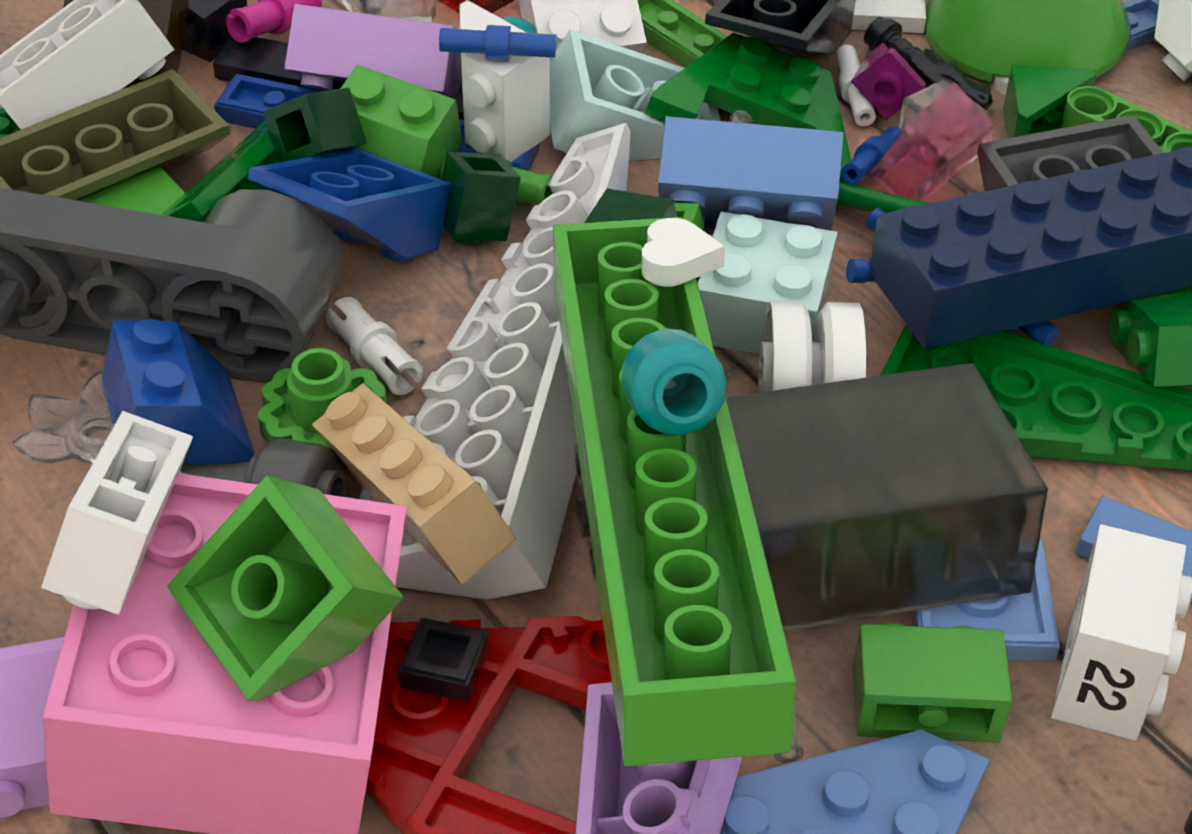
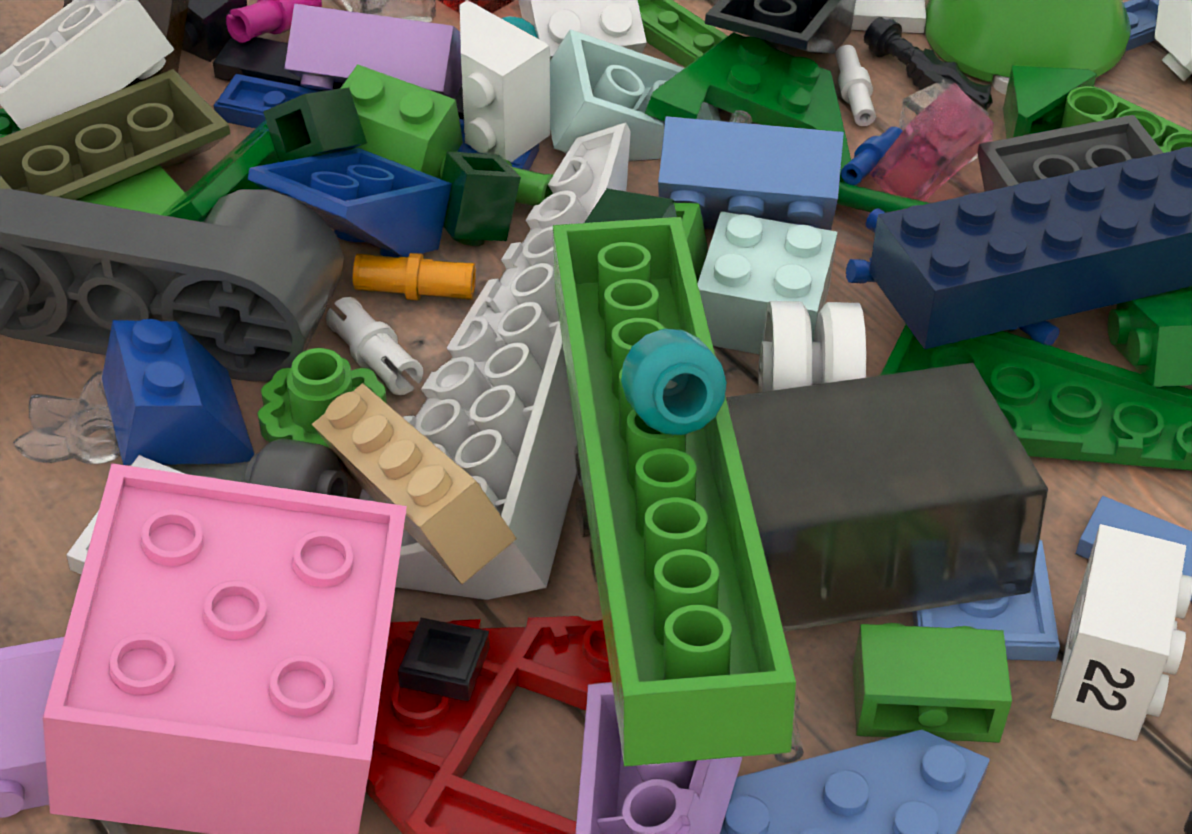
(116, 514): white slope -> none
(283, 588): bright green slope -> none
(414, 276): none -> light orange pin
(498, 42): blue bar -> none
(679, 252): white tile -> none
(886, 80): magenta bracket -> none

